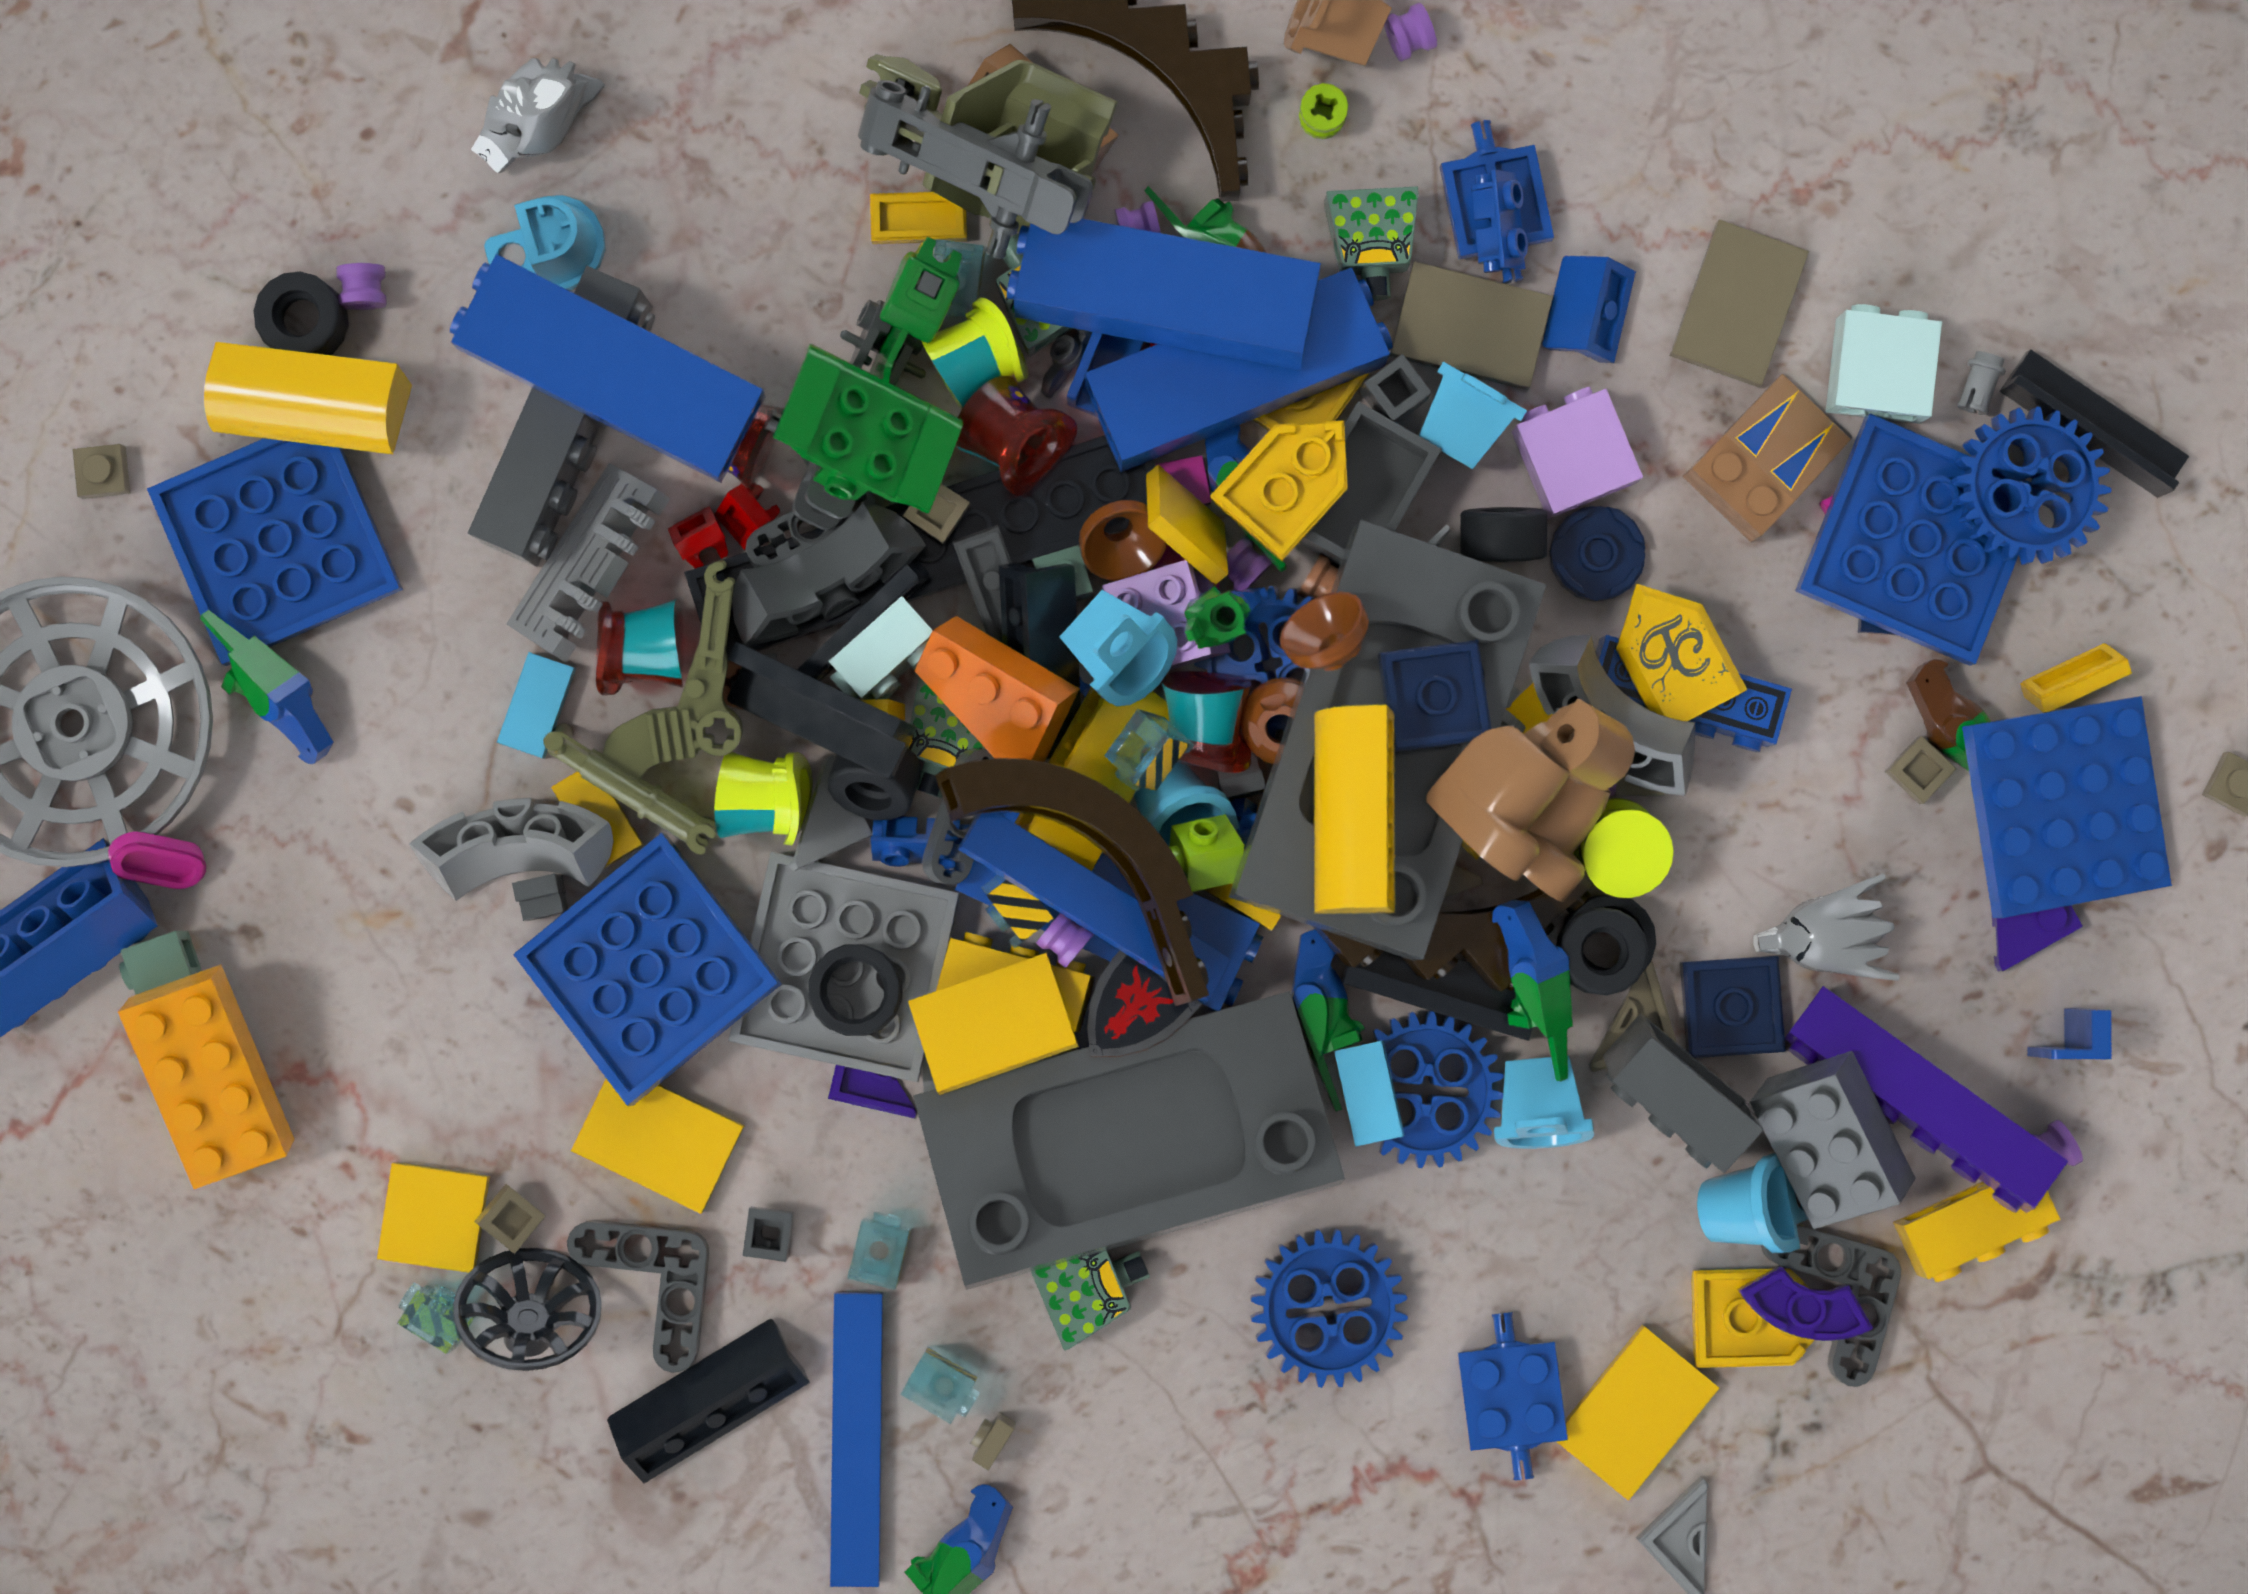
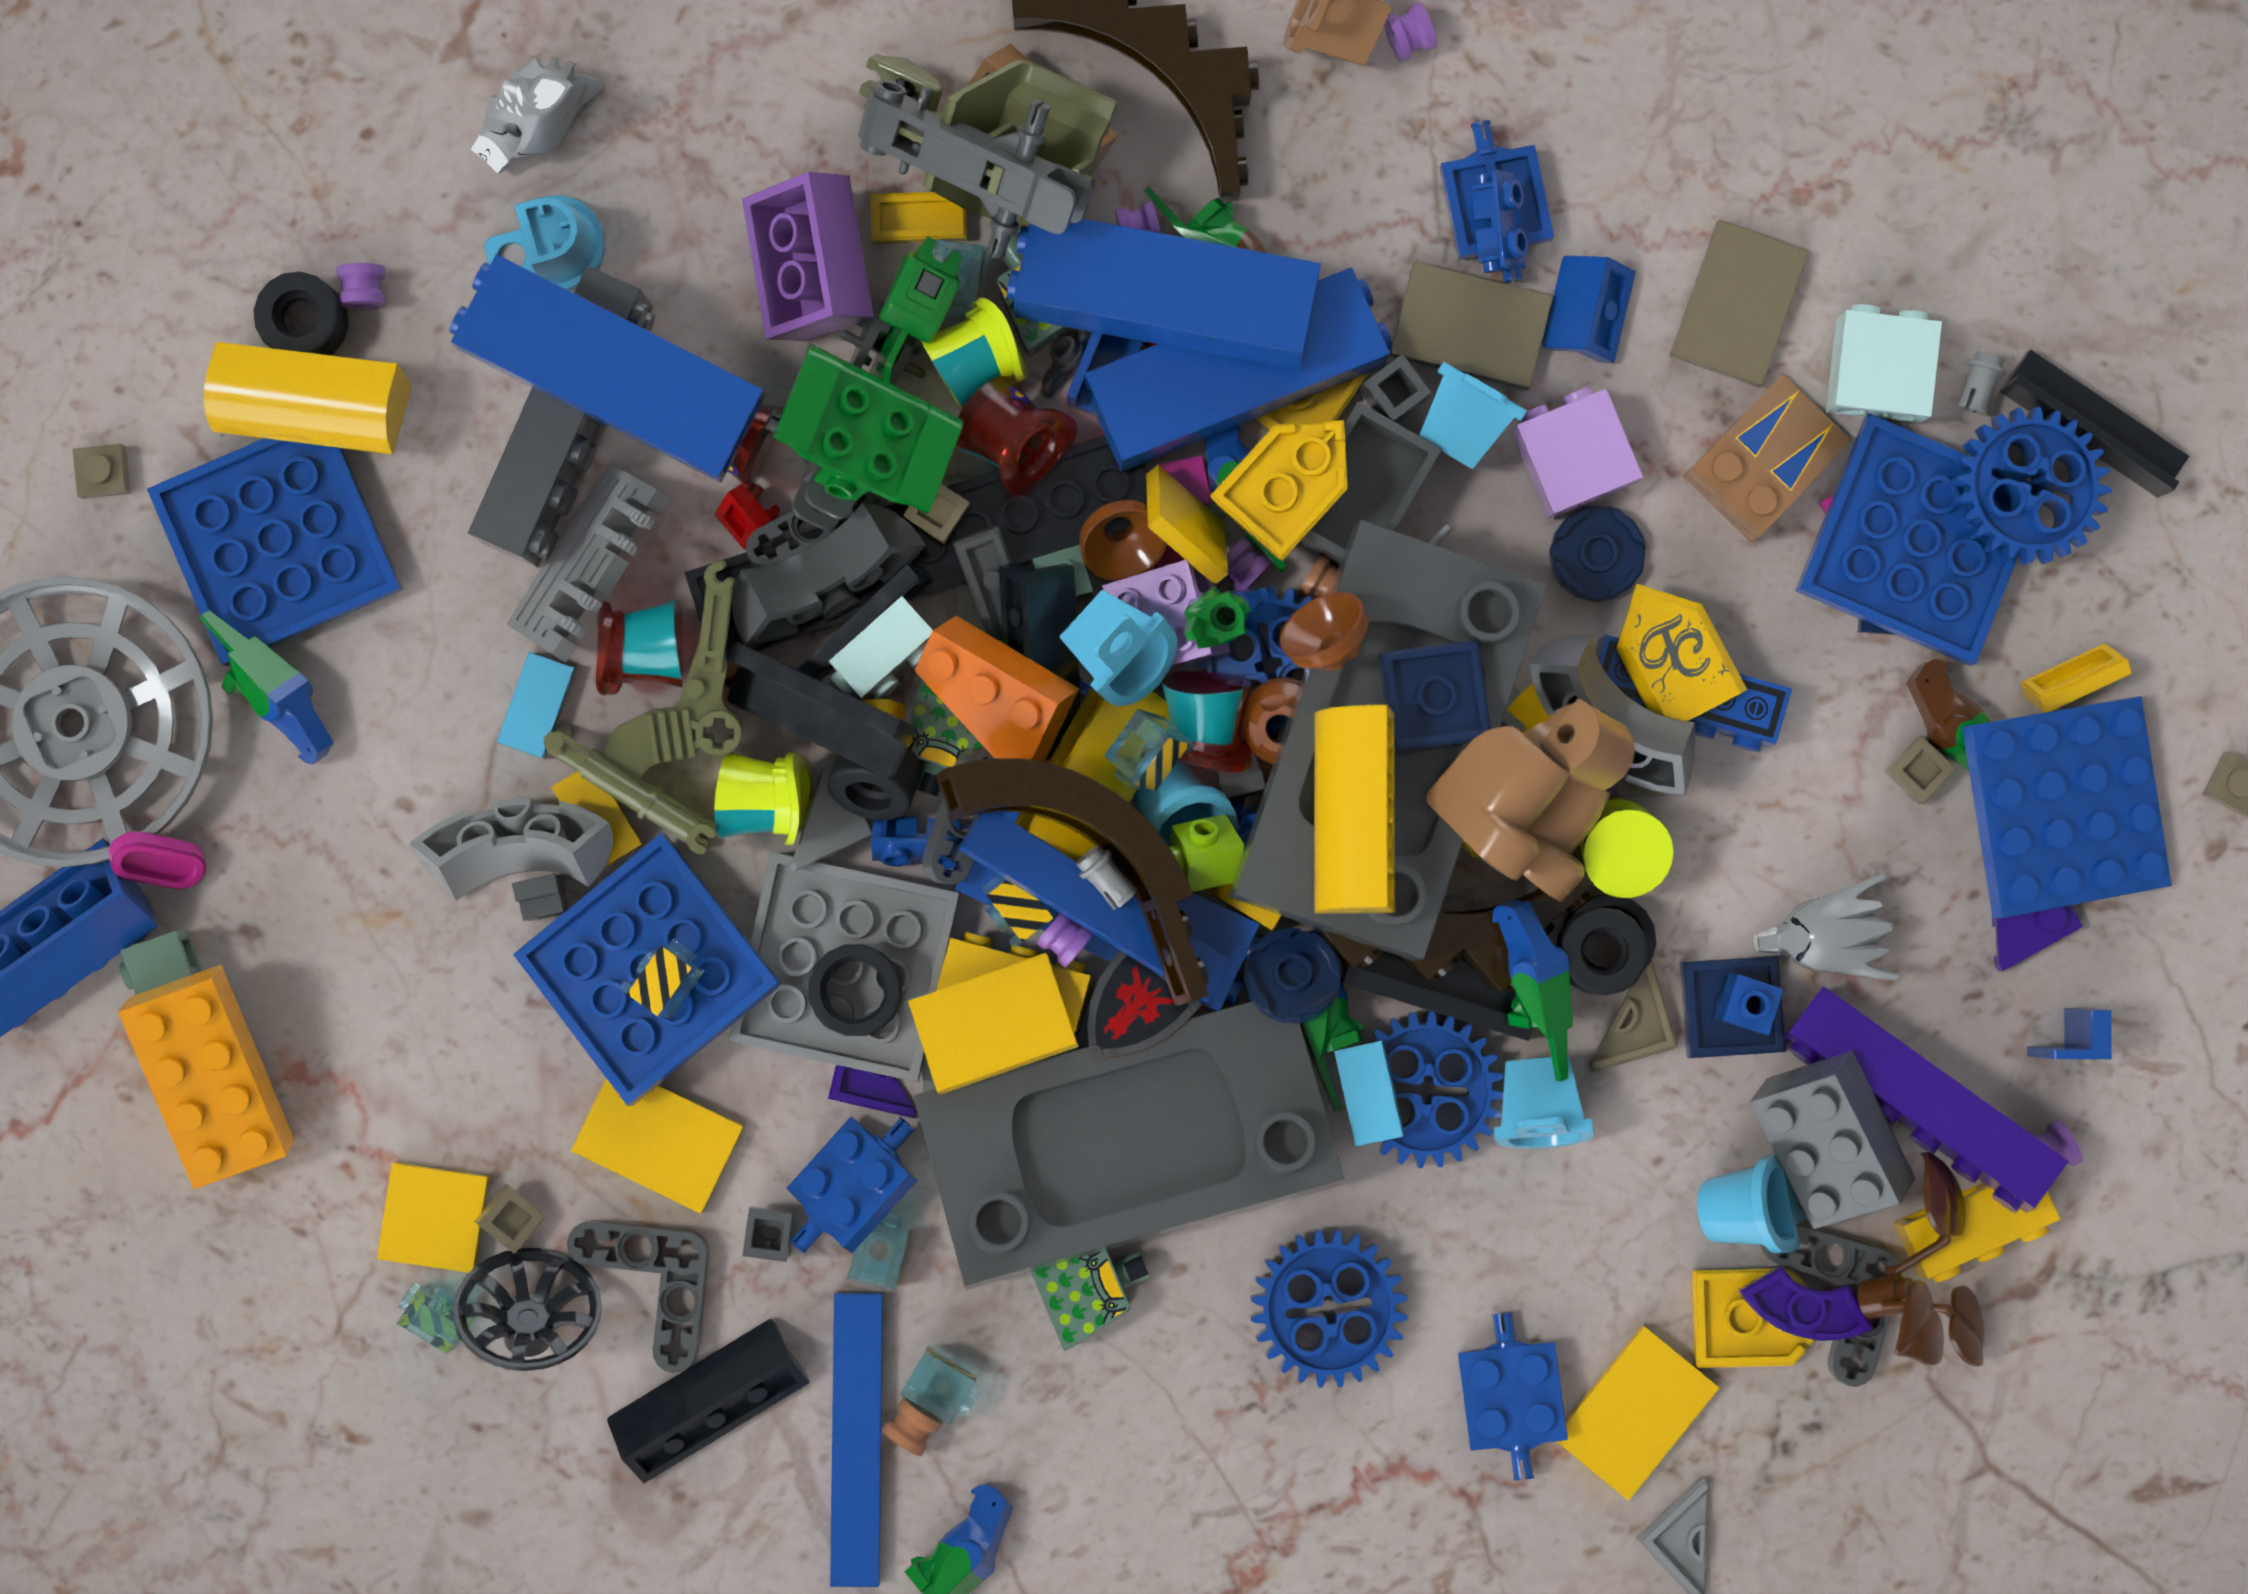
(664, 979): none -> brick
(696, 534): red tile -> none
(807, 257): none -> medium lavender brick
(851, 1184): none -> blue plate
(912, 1427): none -> nougat wheel
(991, 1439): dark tan plate -> none
(1106, 876): none -> light grey pin
(1292, 975): none -> dark blue tile
(1318, 119): lime wheel -> none
(1373, 232): sand green torso -> none
(1503, 534): black tyre -> none
(1681, 1095): dark grey piece -> none
(1733, 1003): none -> blue plate
(1921, 1327): none -> reddish brown plant

